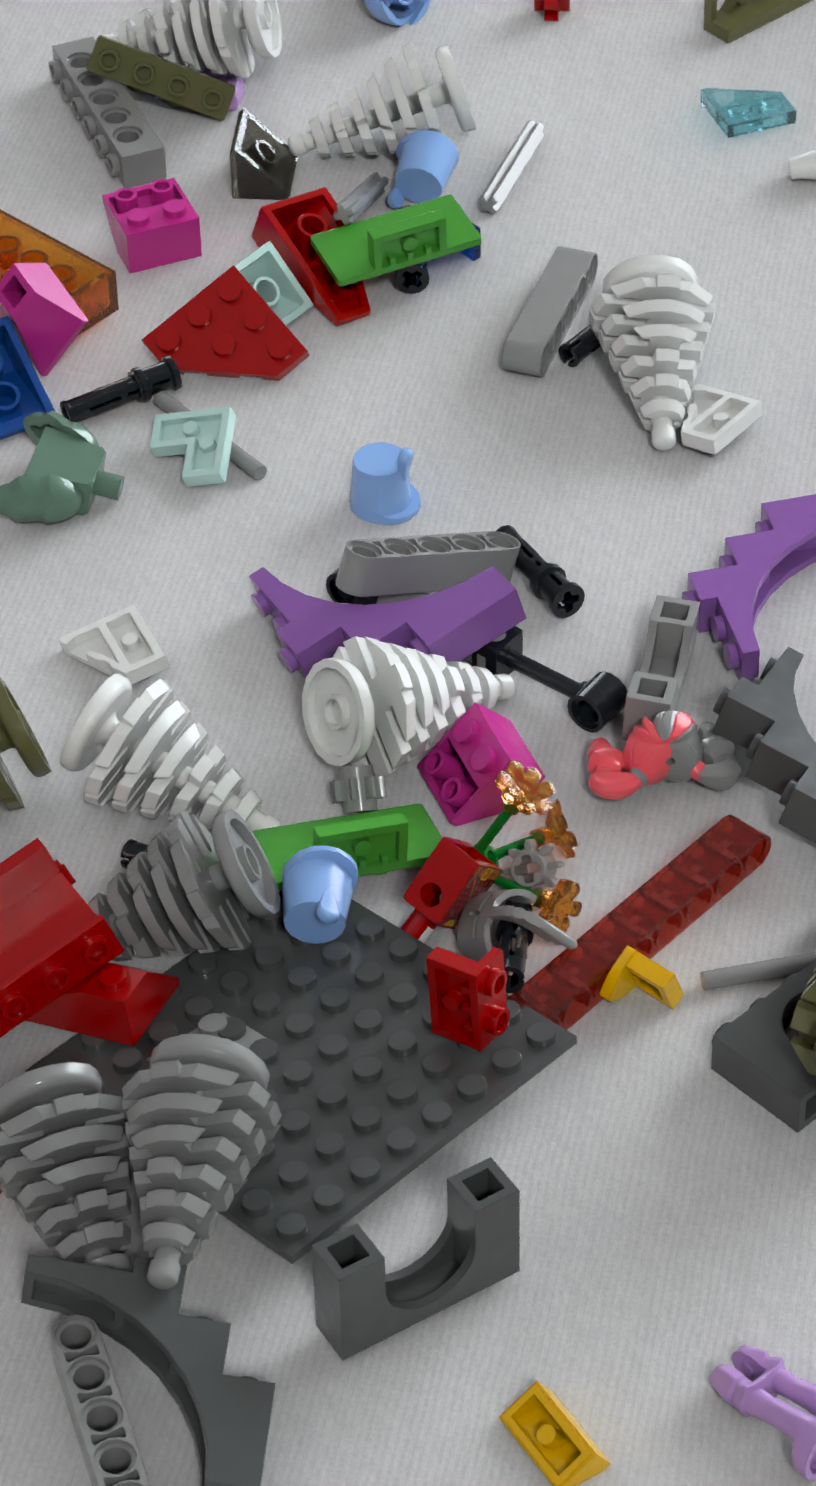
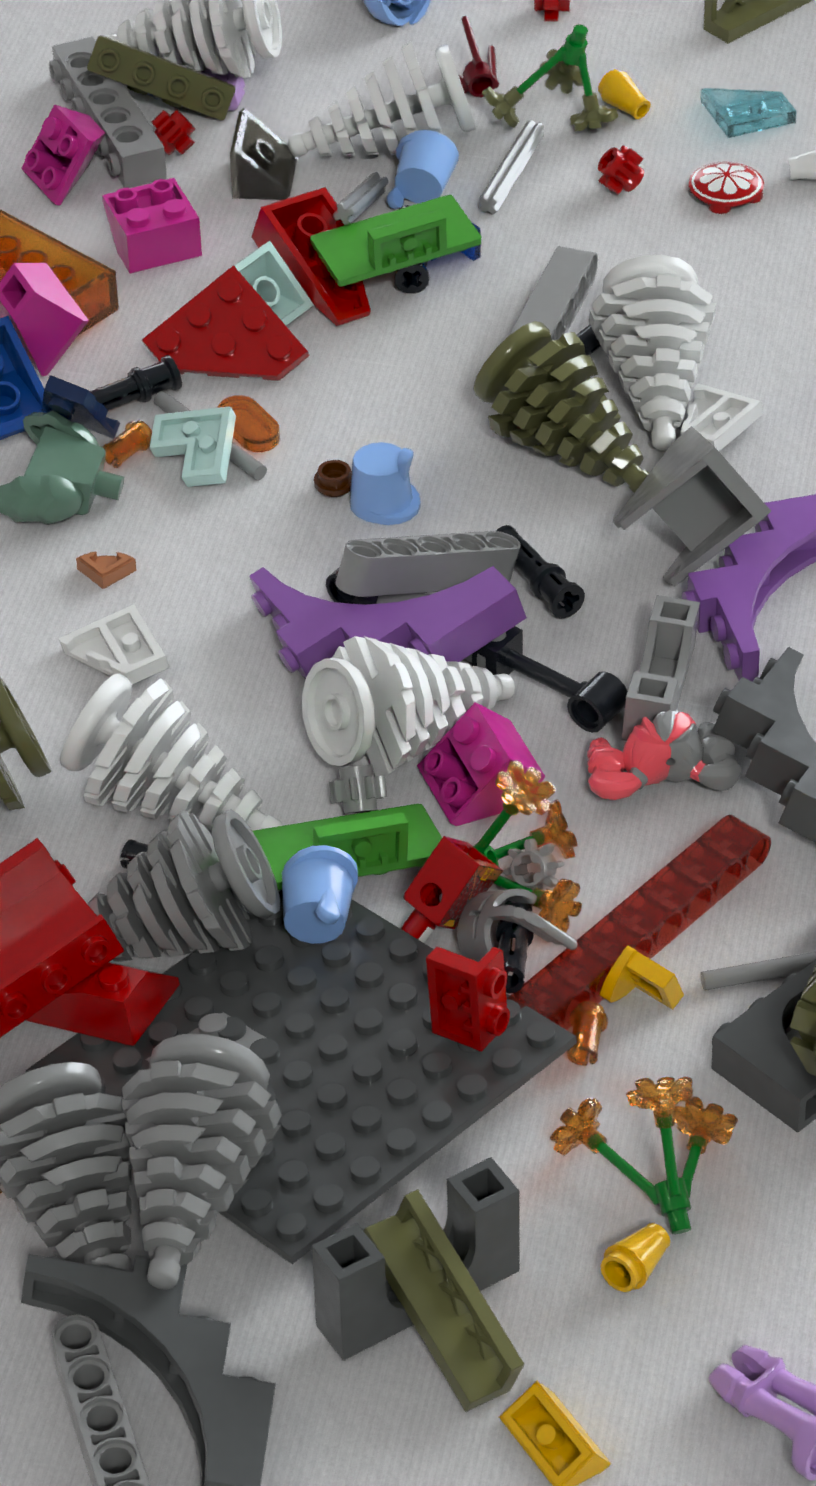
(62, 152): none -> dark pink slope
(78, 406): none -> dark blue wing
(106, 569): none -> nougat tile
(134, 438): none -> clear orange pin
(174, 131): none -> red gear
(253, 425): none -> clear orange tile
(333, 478): none -> reddish brown plate
(445, 1304): none -> olive fence
(477, 73): none -> dark red plant
(552, 400): none -> olive plant
(564, 68): none -> olive plant
(588, 1023): none -> clear orange pin
(620, 169): none -> red gear
(621, 92): none -> yellow cone
(634, 1258): none -> yellow cone
(662, 1098): none -> clear orange plant
(698, 500): none -> light grey ladder
(726, 185): none -> red dish

